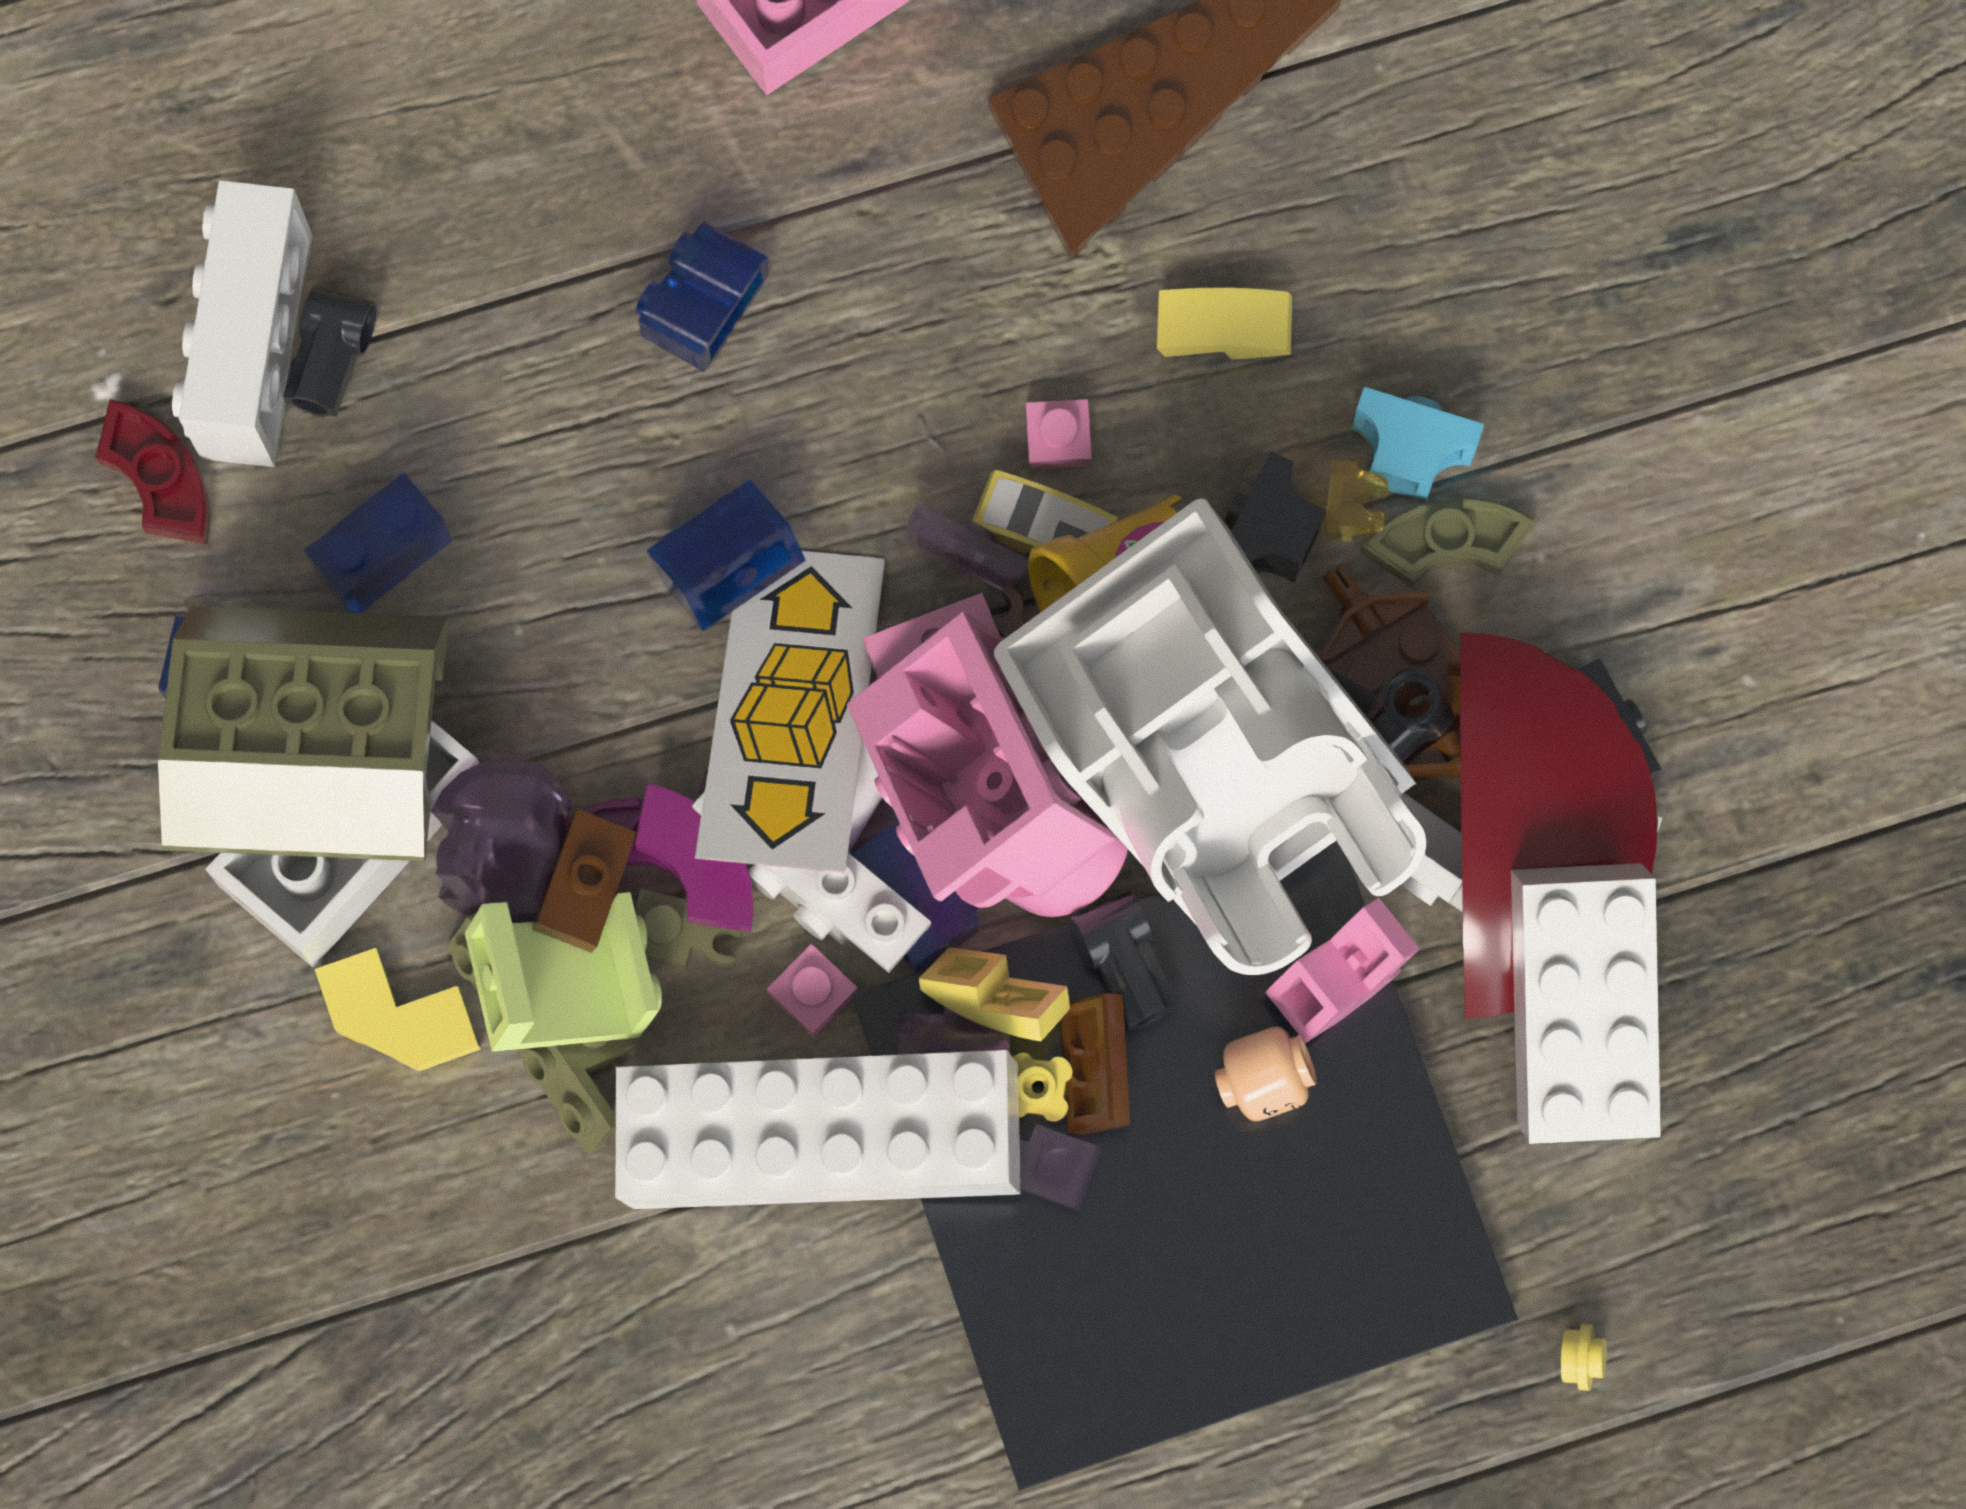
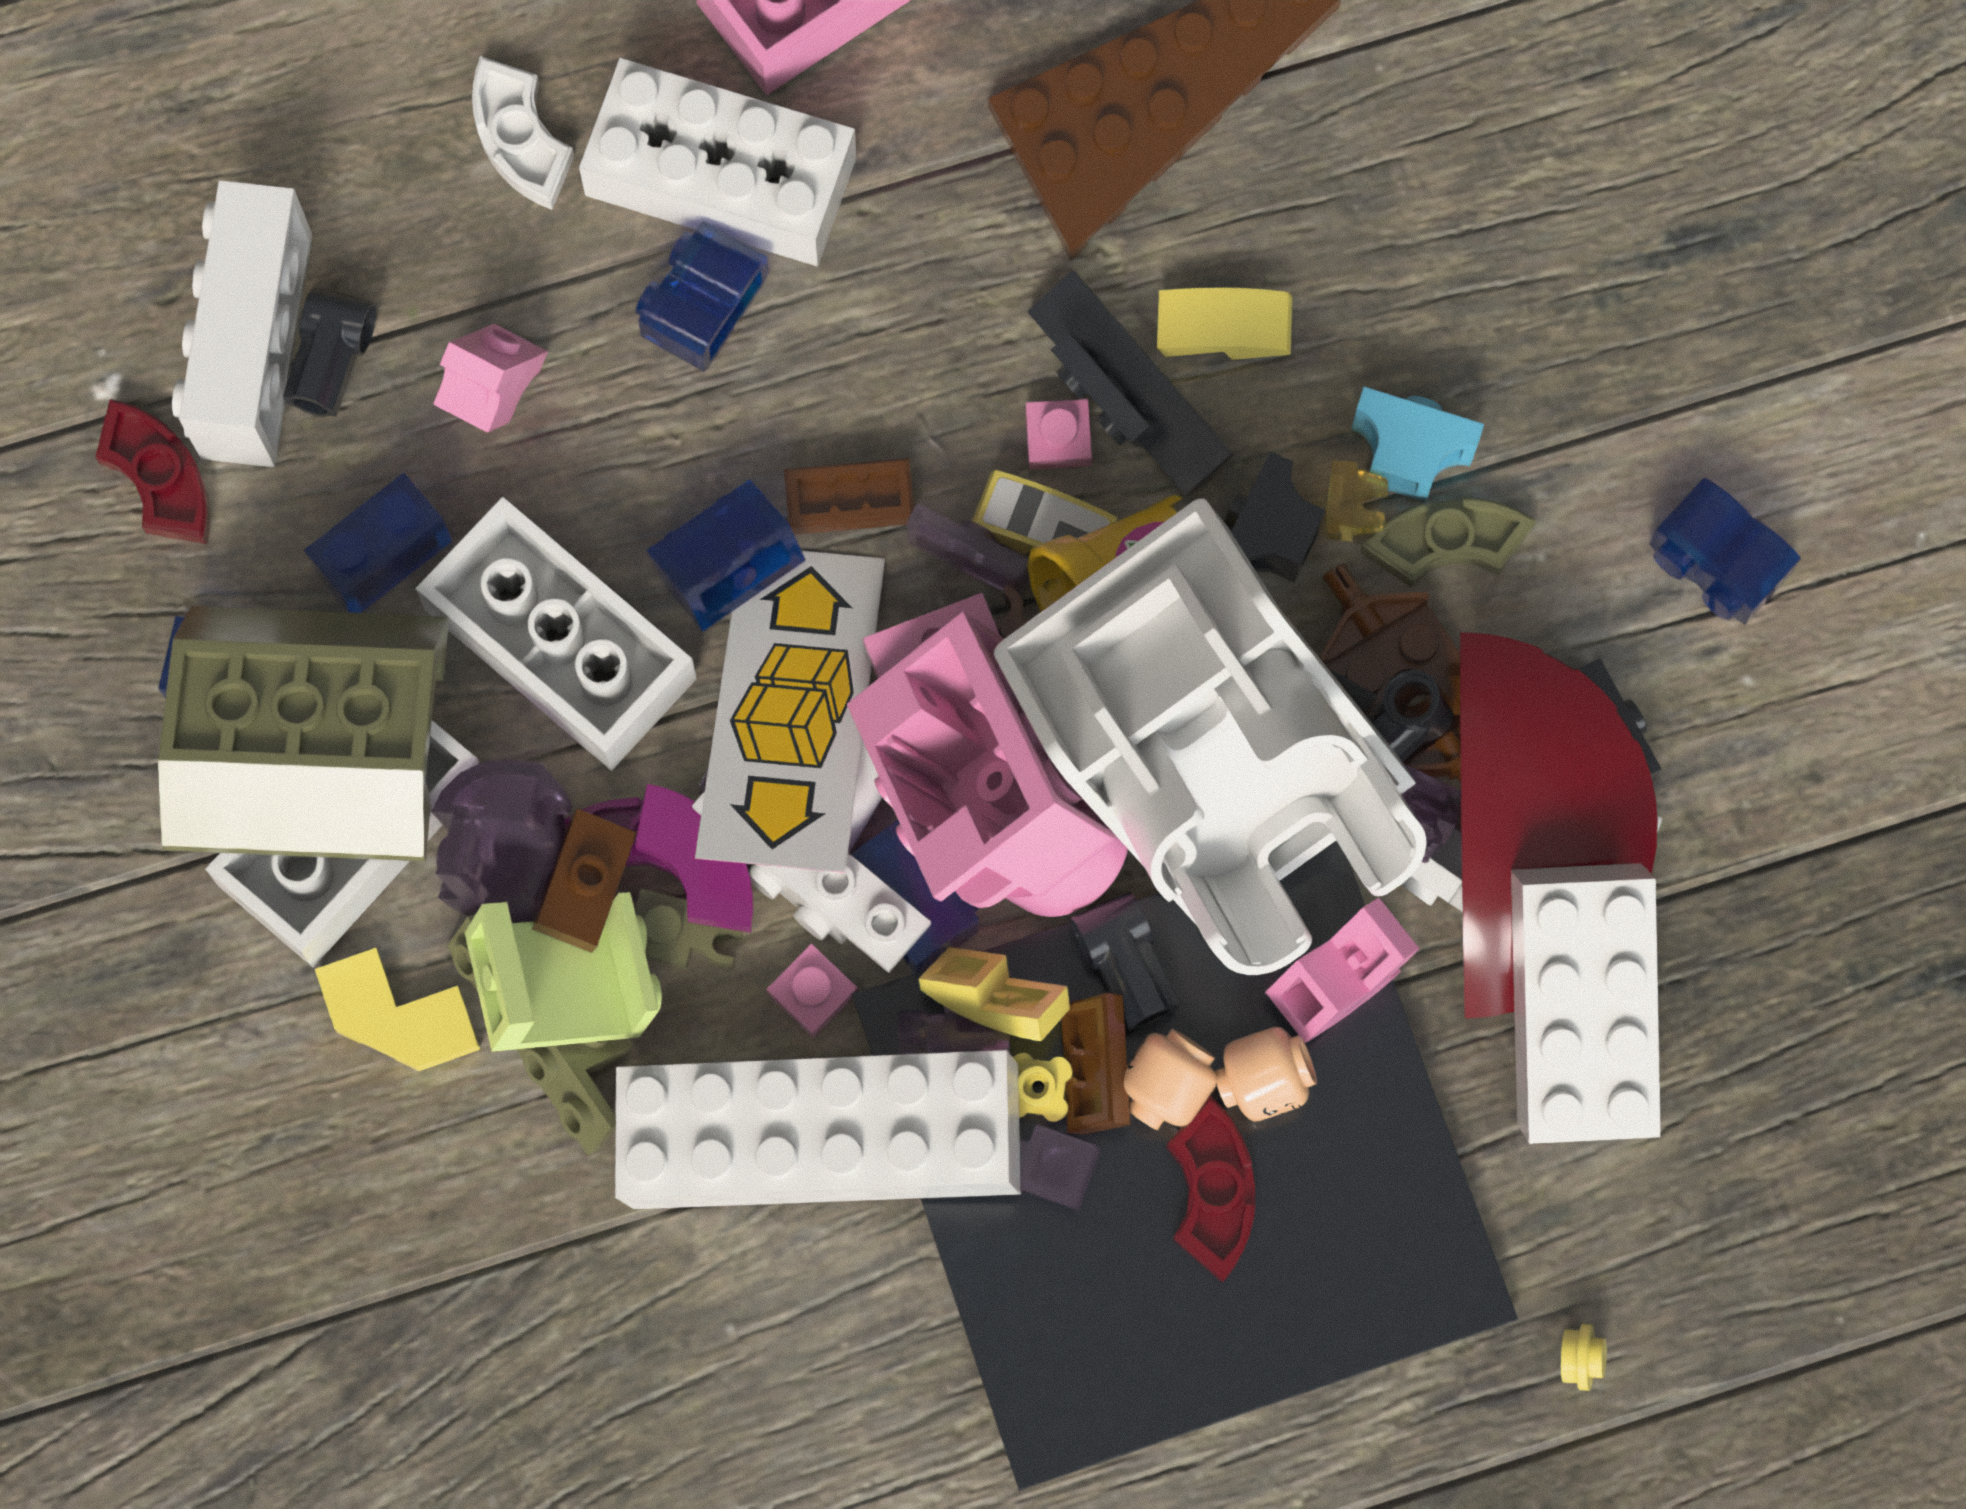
(487, 375): none -> bright pink brick
(514, 135): none -> white tile
(558, 595): none -> white brick
(713, 124): none -> white brick
(849, 496): none -> reddish brown plate
(1126, 385): none -> black bracket
(1169, 1079): none -> light nougat head
(1219, 1189): none -> dark red tile
(1435, 808): none -> clear purple plate
(1723, 552): none -> clear blue brick

